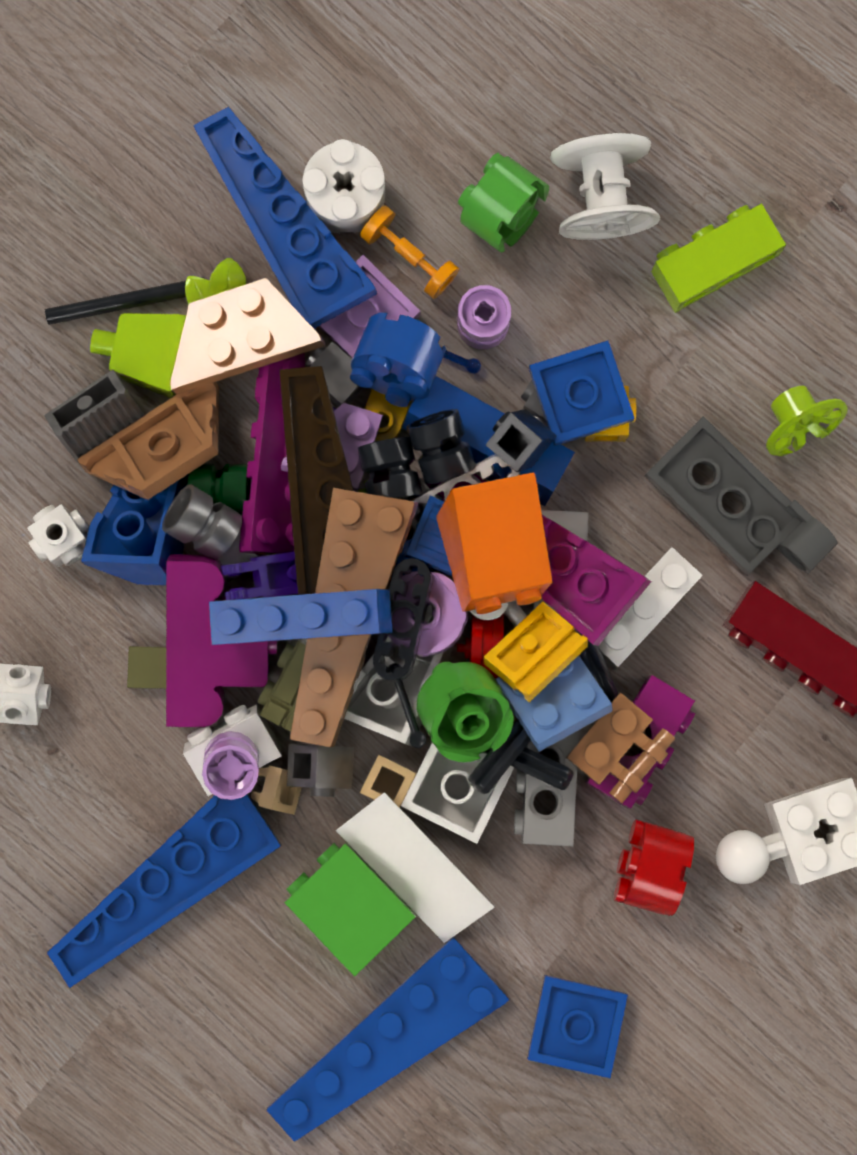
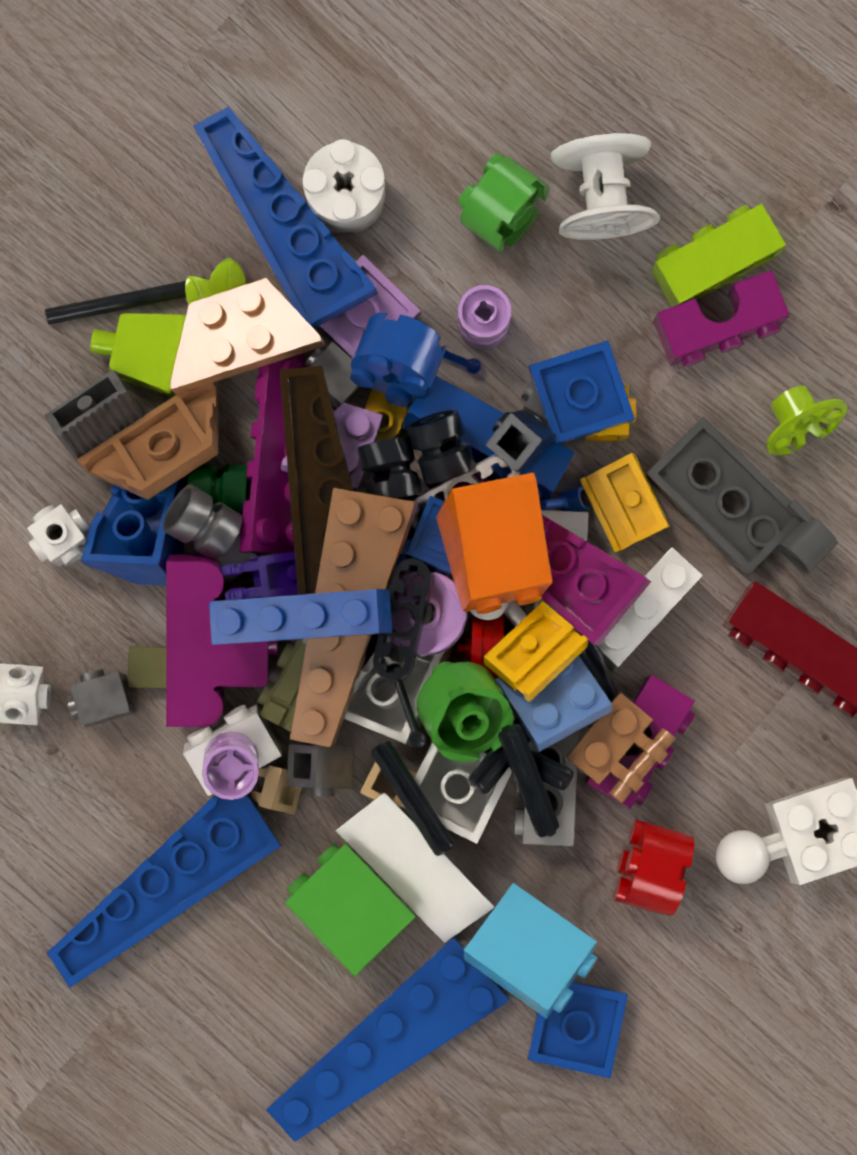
(100, 698): none -> flat silver brick
(379, 224): light orange wheel -> none
(412, 798): none -> black axle
(528, 780): none -> black axle
(531, 951): none -> medium azure brick
(567, 501): none -> blue hand
(624, 502): none -> yellow plate
(689, 334): none -> magenta arch

